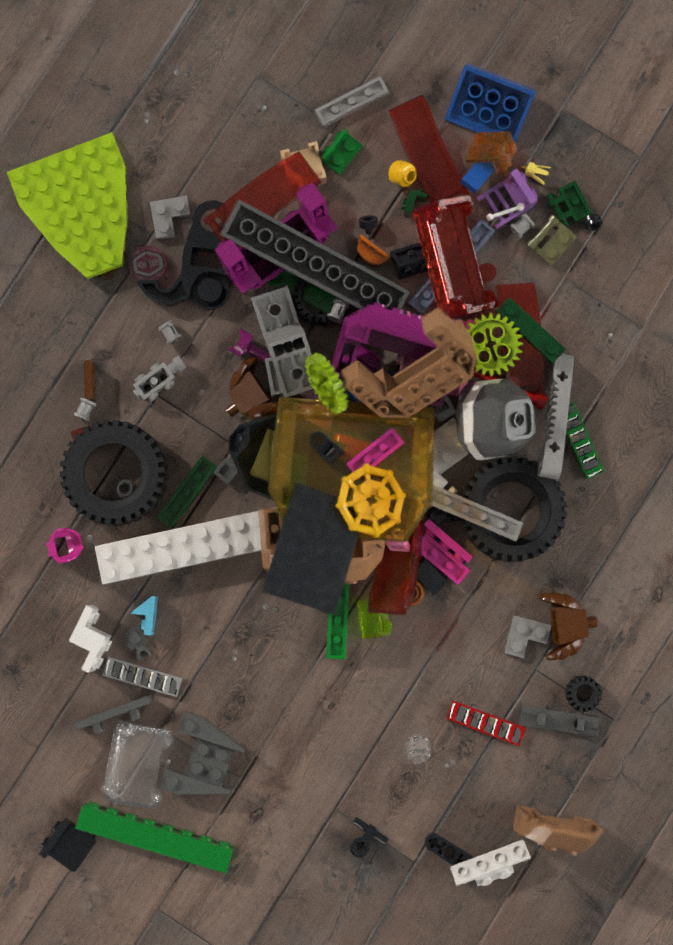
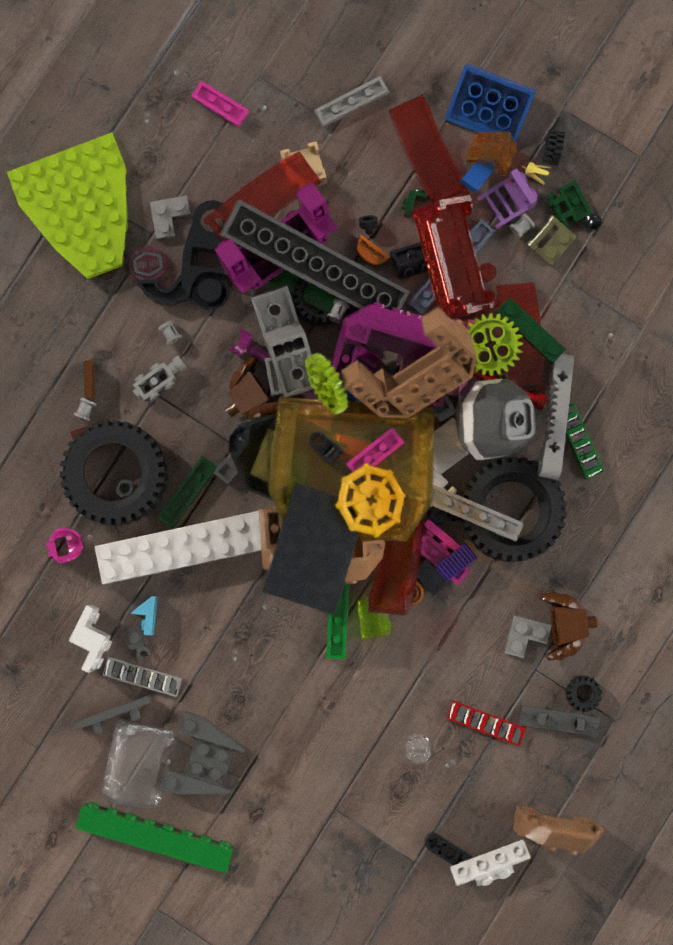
(67, 845): black bracket -> none
(220, 104): none -> dark pink plate
(341, 152): green bracket -> none
(370, 831): black piece -> none
(398, 546): bright pink tile -> none
(402, 173): yellow head -> none
(456, 562): none -> tile
(519, 207): white hinge -> none
(553, 147): none -> black tyre

